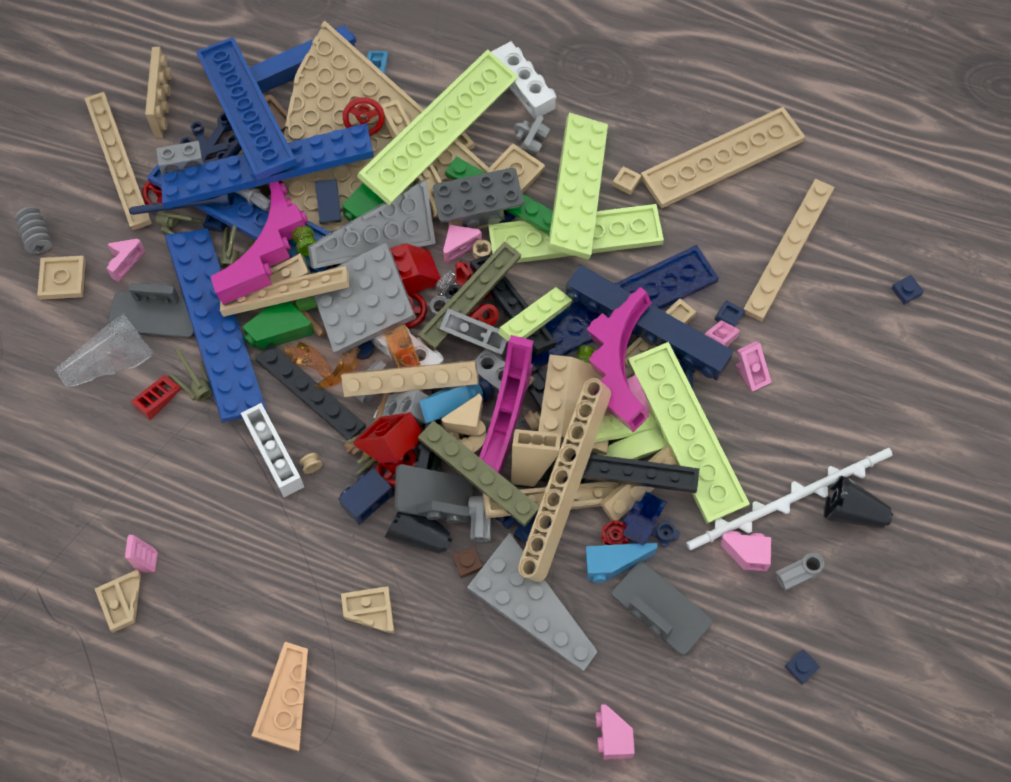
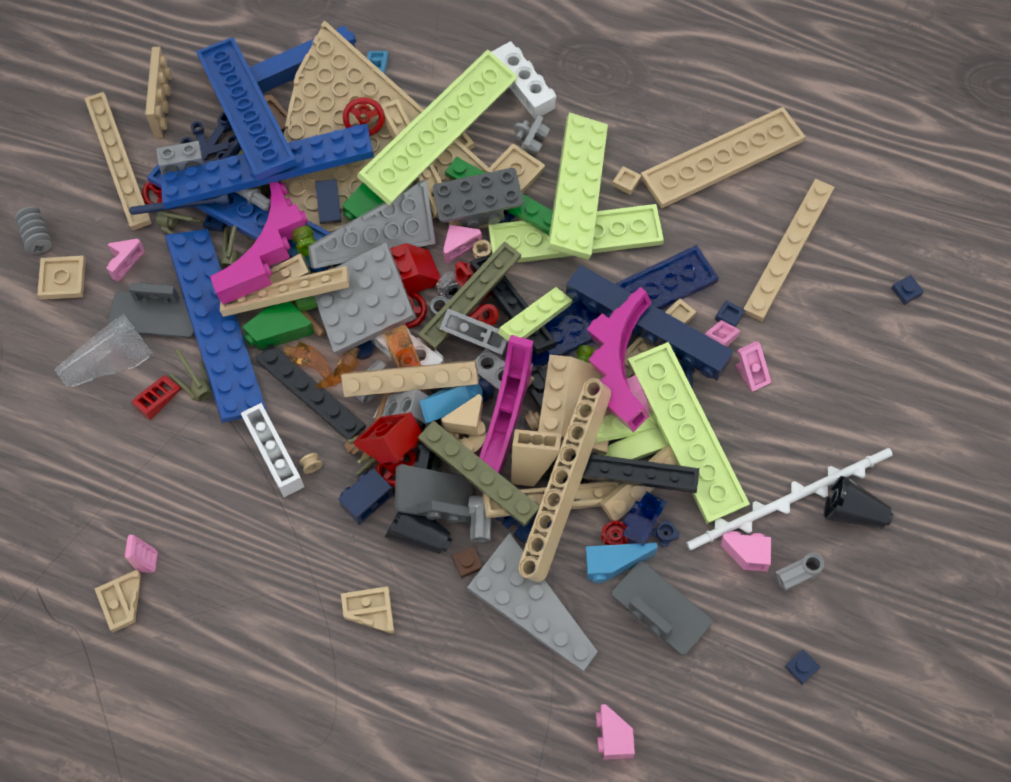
(283, 704): light nougat wing -> none

